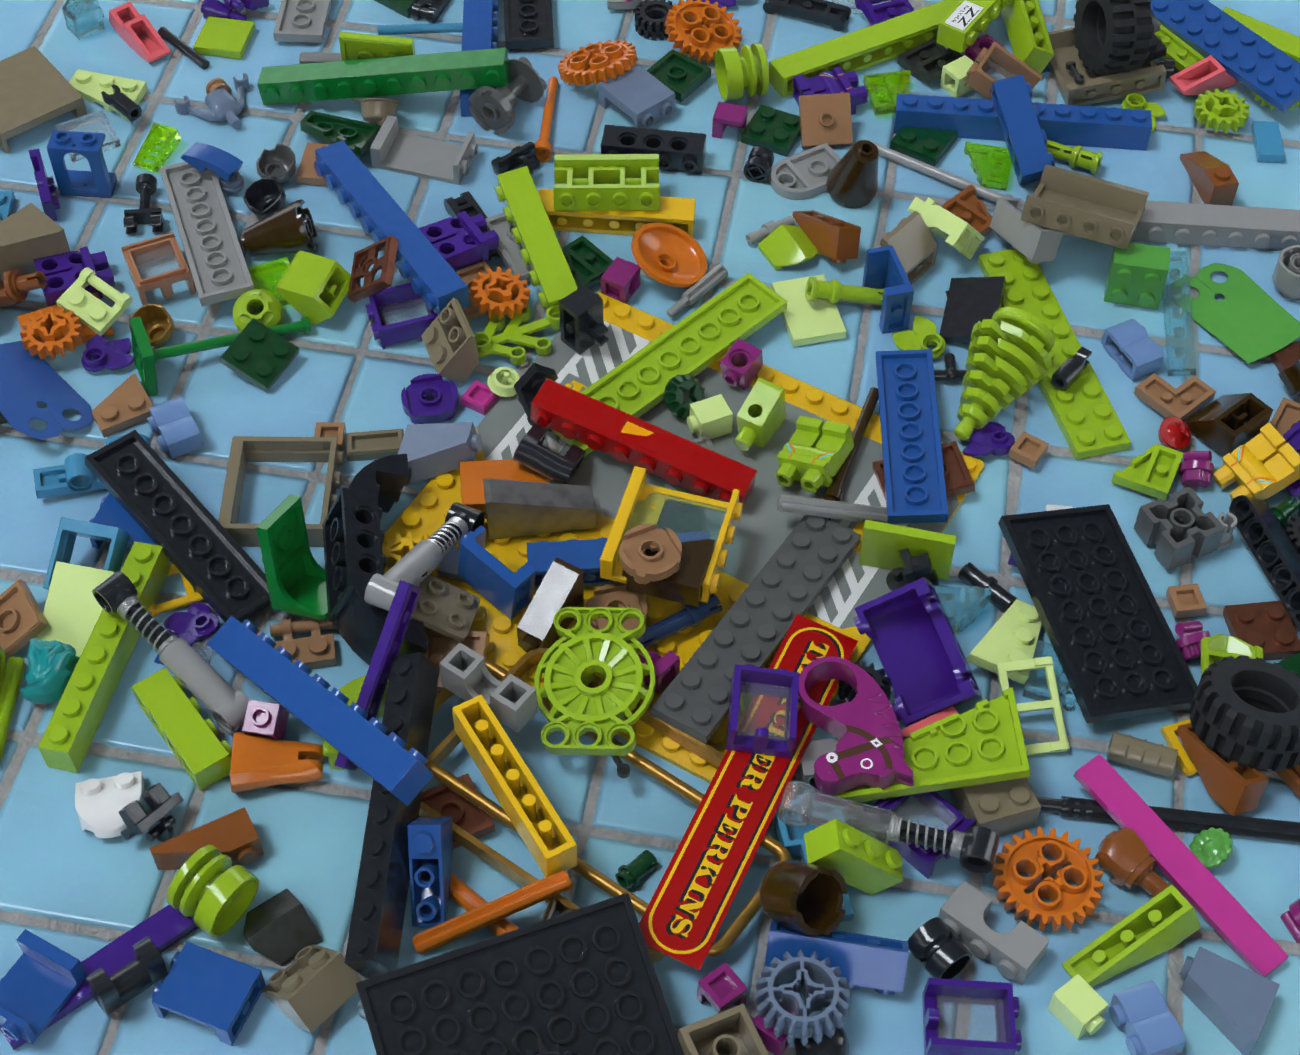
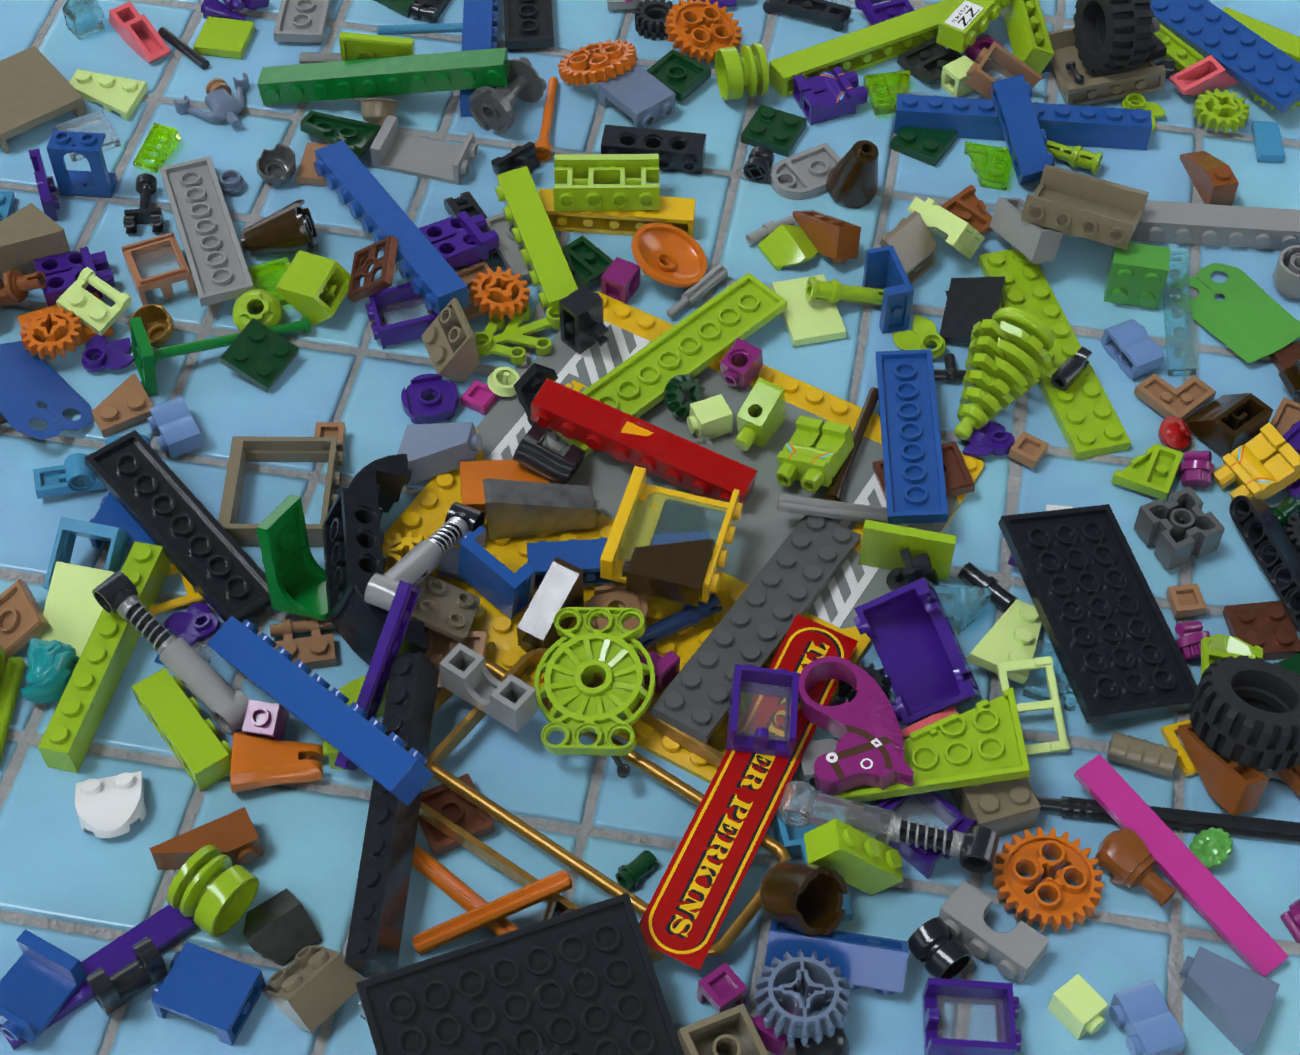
(122, 104): black bar -> none
(139, 820): black hips -> none
(206, 157): blue slope -> none
(264, 197): black hair -> none
(373, 444): dark tan tile -> none
(430, 869): blue slope -> none
(514, 786): yellow brick -> none
(645, 567): medium nougat plate -> none
(728, 115): magenta panel -> none
(825, 119): medium nougat plate -> none
(938, 173): light grey bar -> none
(1137, 938): lime slope -> none
(1229, 525): light grey pin -> none

